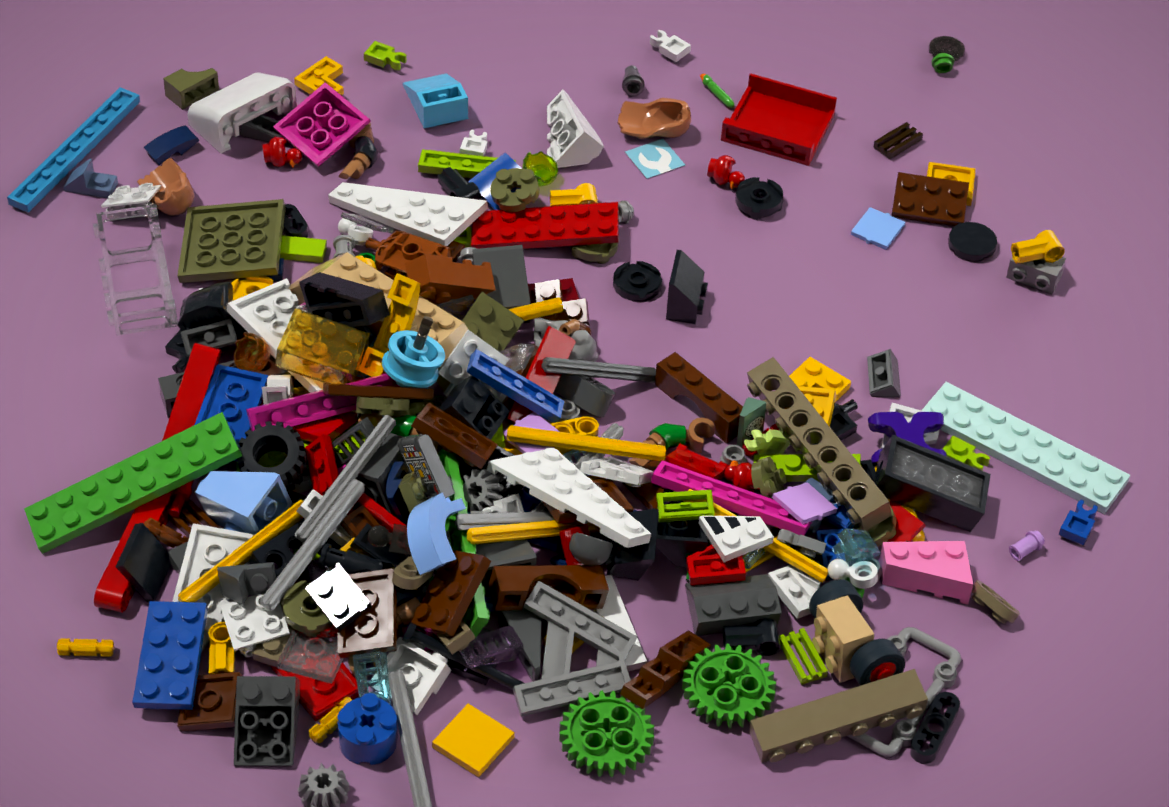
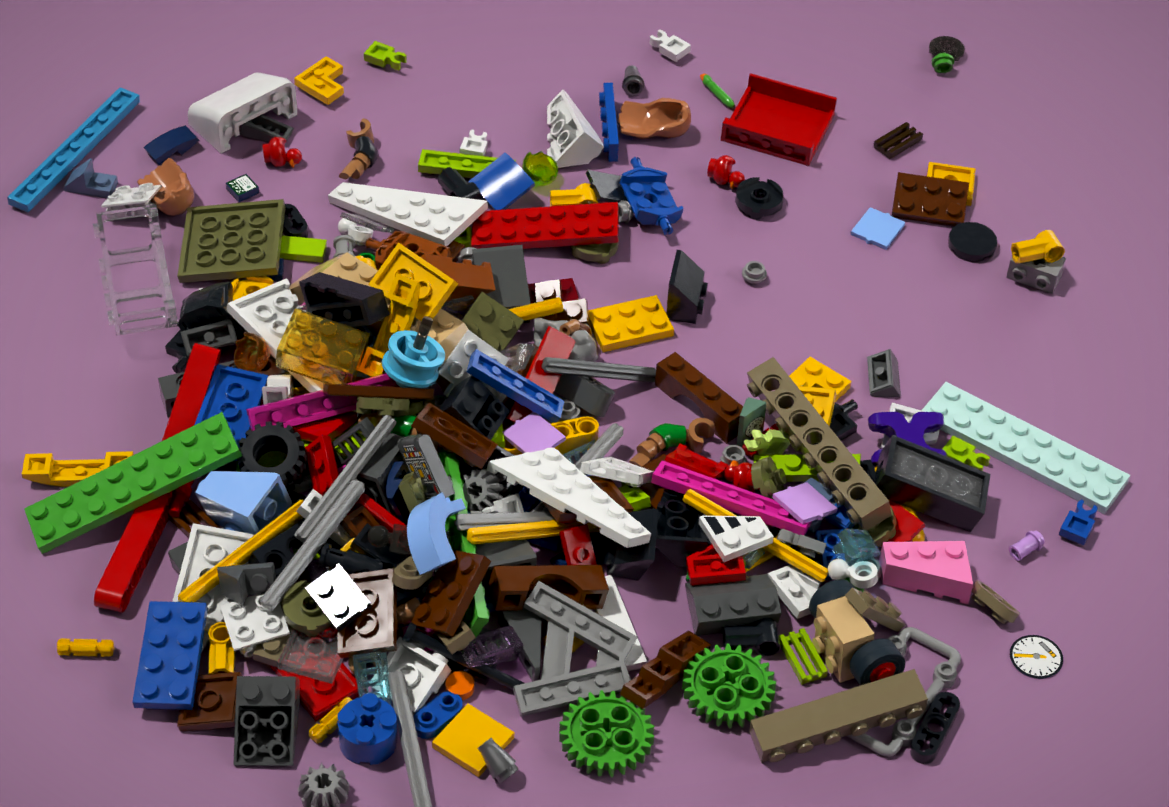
(64, 473): none -> yellow slope
(144, 562): black tile -> none
(165, 534): dark orange axle -> none
(189, 87): olive arch -> none
(242, 188): none -> tile
(321, 124): dark pink slope -> none
(434, 284): none -> yellow plate
(437, 100): medium azure slope -> none
(438, 713): none -> blue plate
(460, 684): none -> orange tile
(498, 761): none -> flat silver cone
(511, 178): olive plate -> none
(586, 443): yellow axle -> none
(589, 550): dark grey hair -> none
(606, 186): none -> piece
(609, 128): none -> blue plate
(630, 323): none -> yellow plate
(633, 287): black tile -> none
(635, 496): none -> lime plate
(645, 186): none -> blue plate
(655, 158): medium azure sticker -> none
(665, 516): lime tile -> none
(754, 272): none -> light grey plate
(876, 609): none -> dark tan plate
(1036, 656): none -> white sticker

